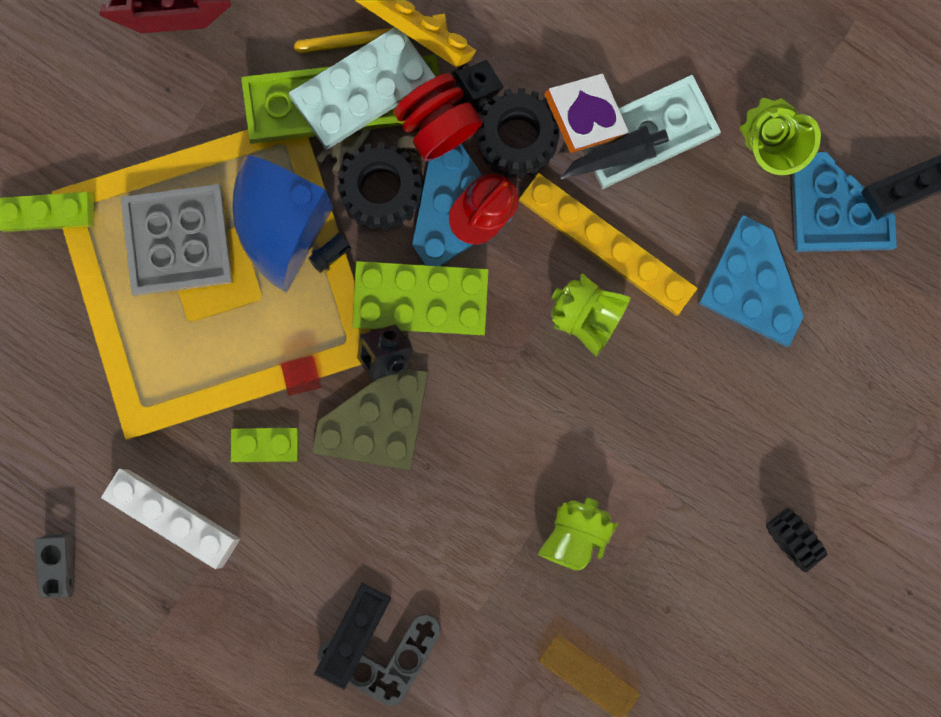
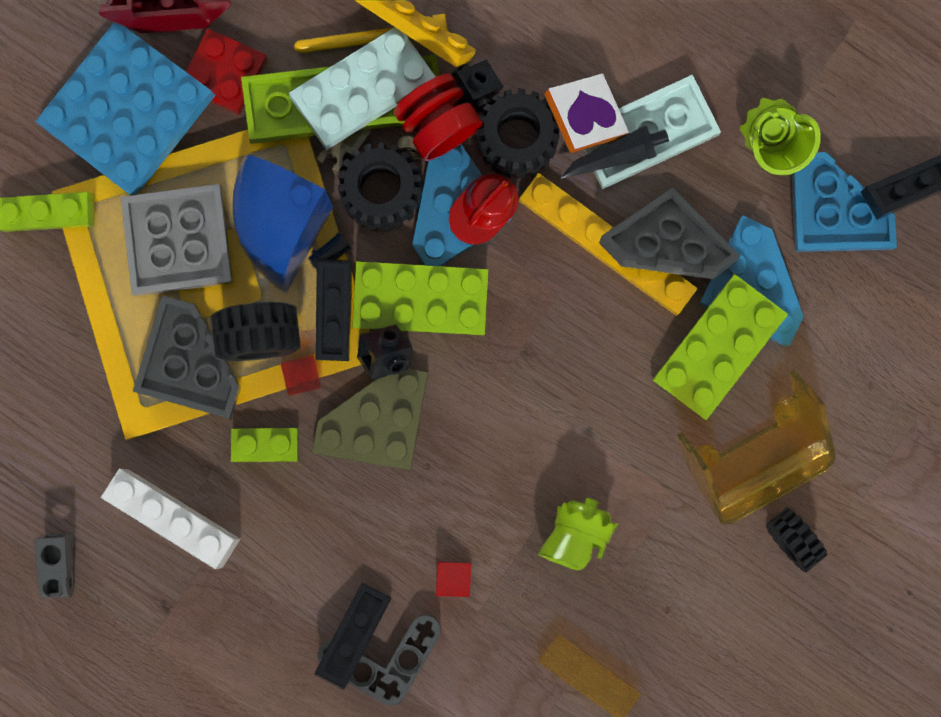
(125, 108): none -> dark azure plate
(182, 362): none -> dark grey plate
(221, 64): none -> red plate
(255, 331): none -> black tyre
(333, 310): none -> black tile
(453, 579): none -> red slope
(588, 312): lime hat -> none
(670, 239): none -> dark grey plate
(720, 346): none -> lime plate
(767, 462): none -> clear yellow windscreen

